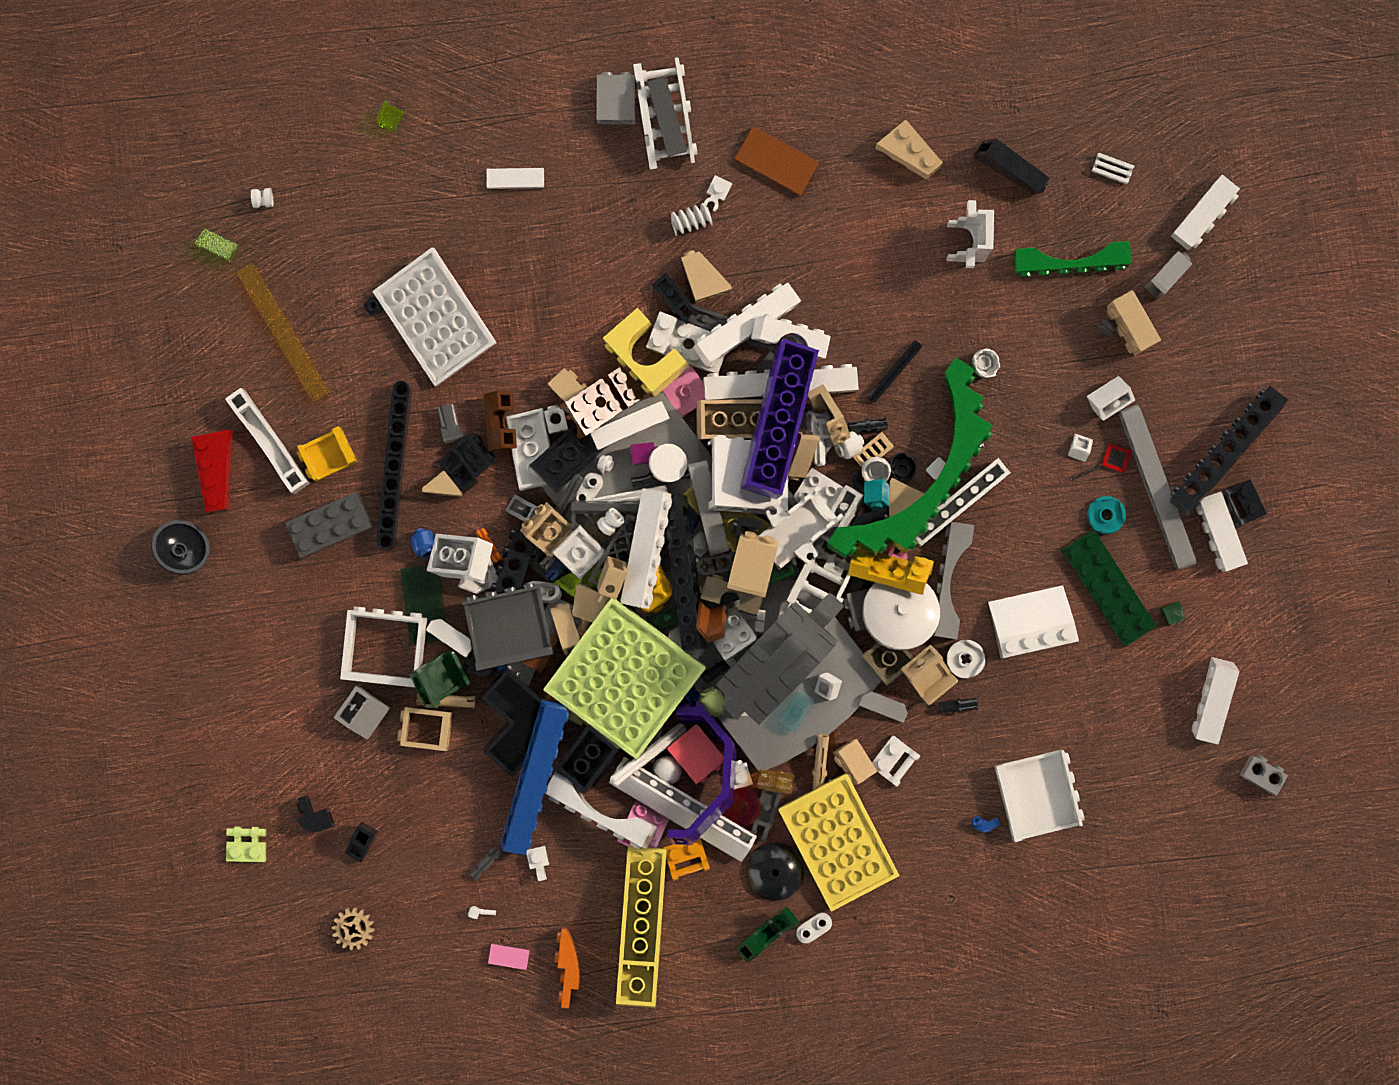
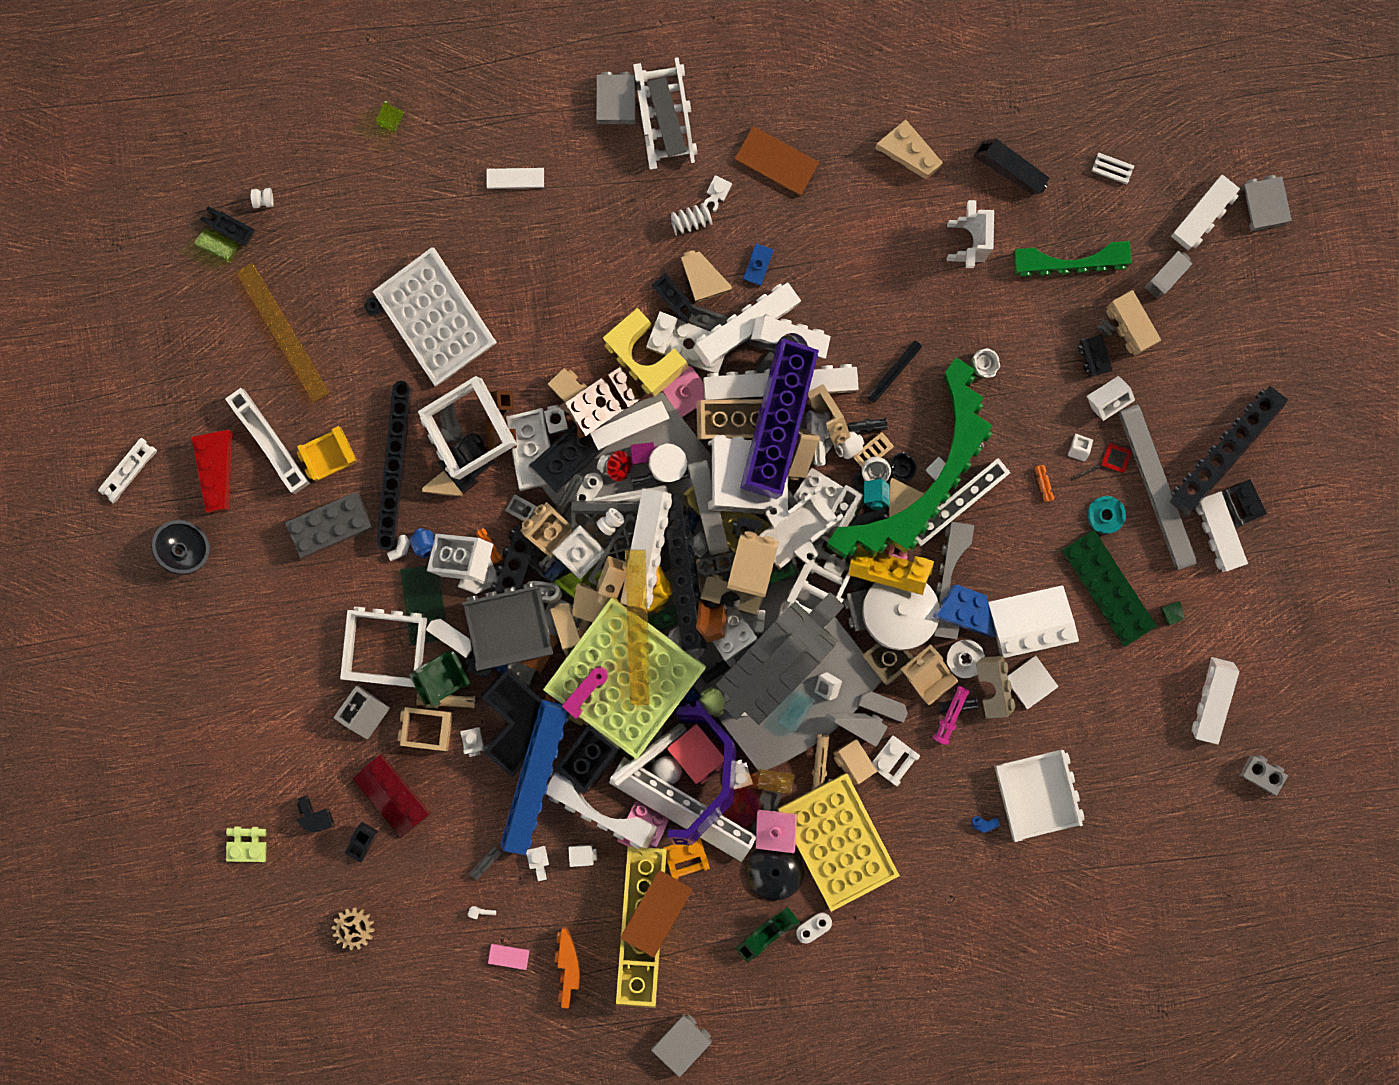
(127, 470): none -> white plate
(229, 226): none -> black hinge
(391, 795): none -> dark red slope
(401, 549): none -> white arm
(472, 741): none -> white bracket
(494, 414): none -> white window
(582, 855): none -> white brick
(596, 677): none -> dark pink leg
(614, 464): none -> red gear
(637, 626): none -> clear yellow tile
(656, 913): none -> dark orange tile
(682, 1044): none -> light grey panel
(758, 264): none -> blue plate
(776, 831): none -> bright pink plate
(861, 724): none -> light grey slope
(947, 724): none -> dark pink pin
(967, 610): none -> blue wing
(995, 671): none -> dark tan arch
(1031, 682): none -> white tile
(1044, 483): none -> orange axle
(1095, 356): none -> black bracket
(1267, 203): none -> light grey panel

